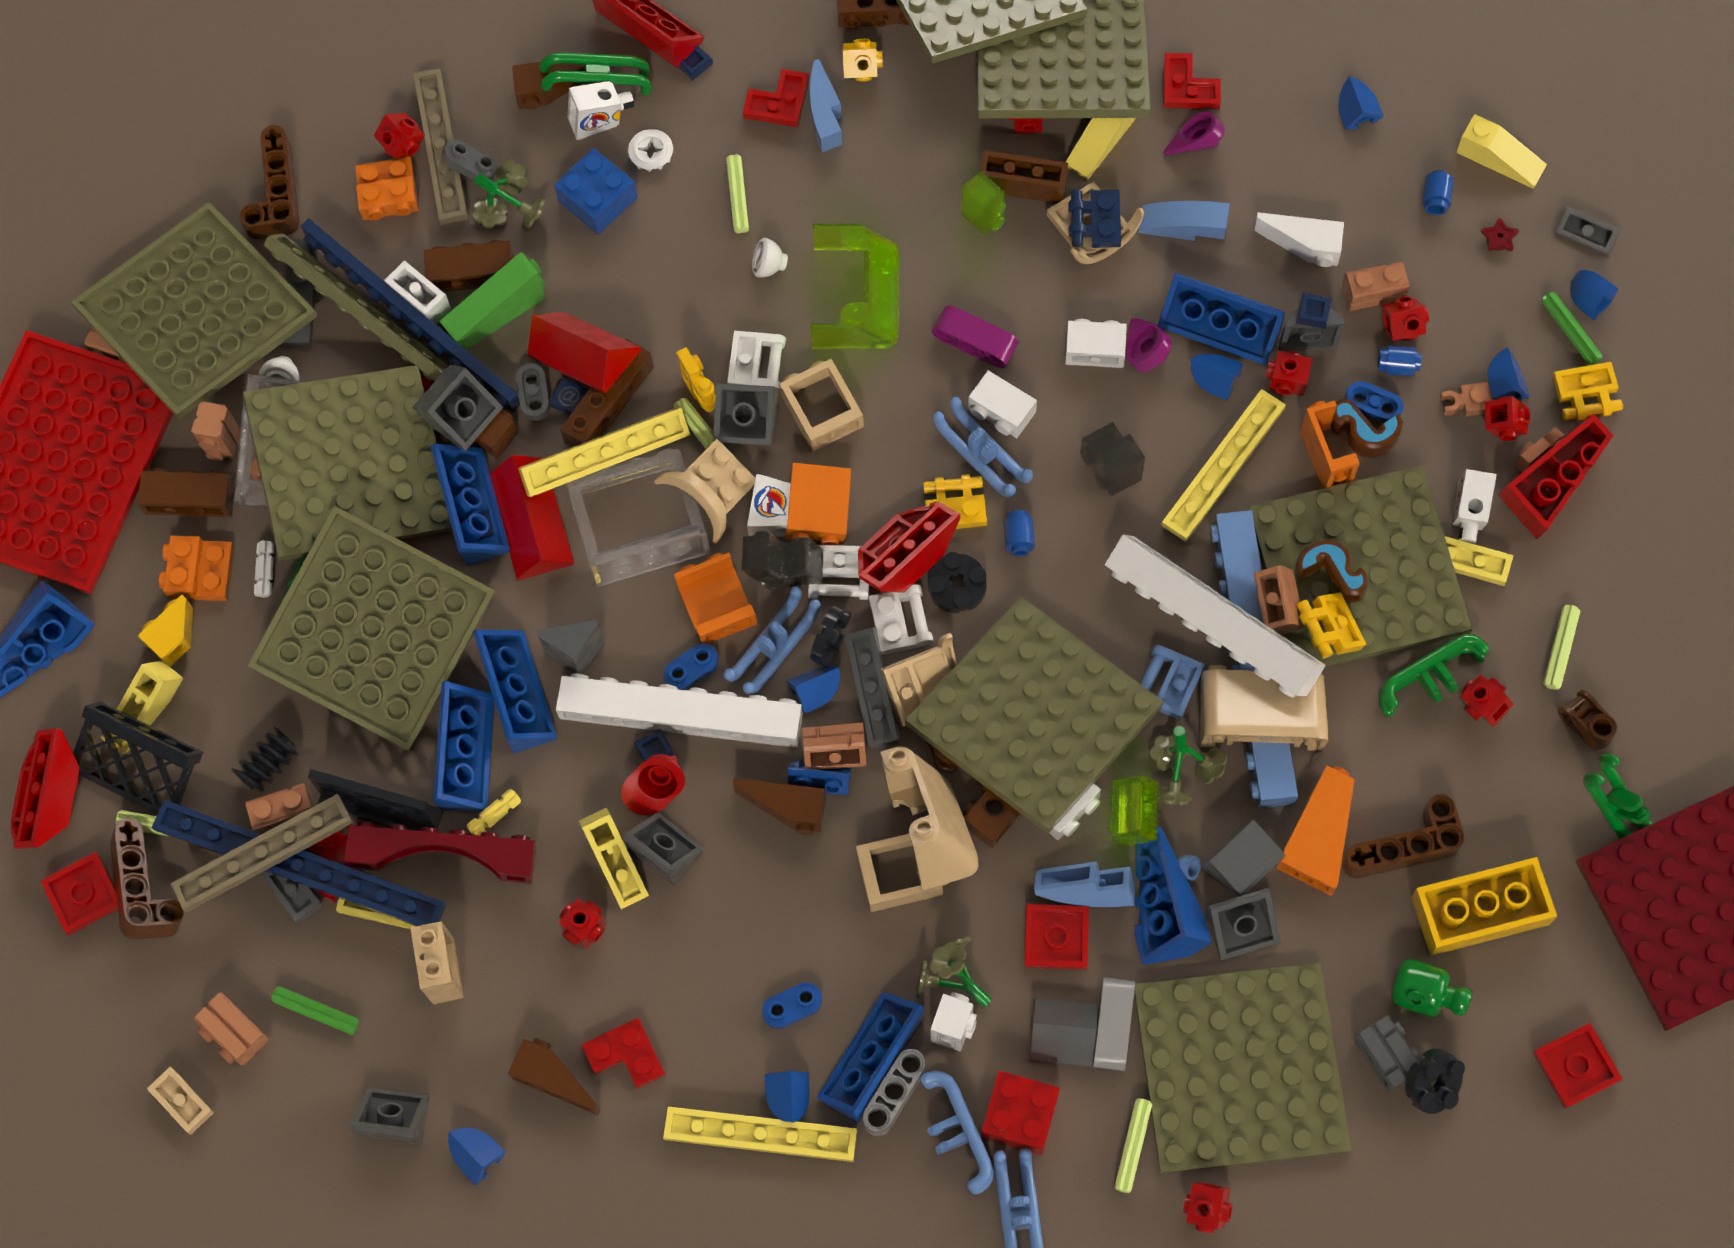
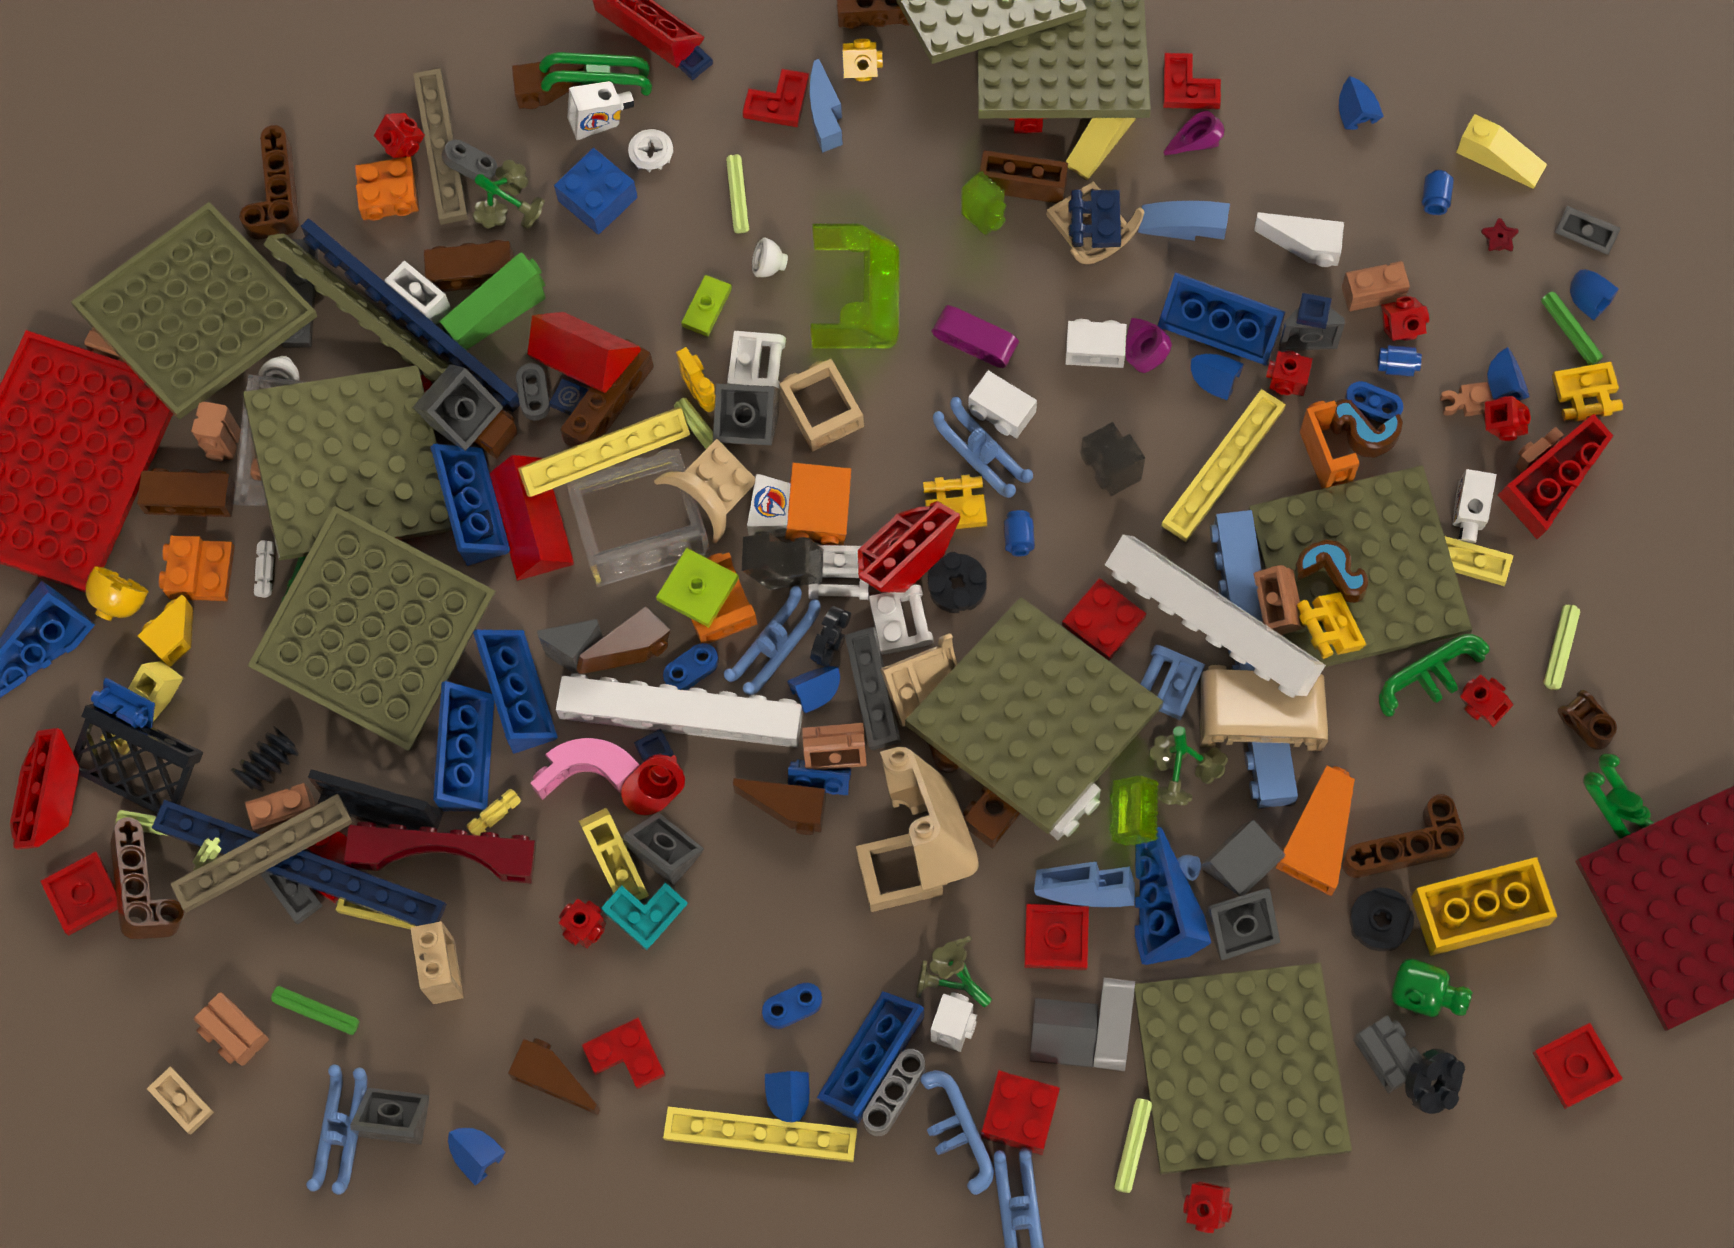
(113, 594): none -> yellow cylinder
(129, 705): none -> blue hinge
(207, 853): none -> yellowish green axle
(337, 1131): none -> medium blue piece
(584, 756): none -> bright pink arch
(627, 644): none -> slope
(646, 921): none -> teal plate
(697, 587): none -> lime plate
(706, 305): none -> lime plate
(1104, 619): none -> red plate
(1397, 912): none -> black plate

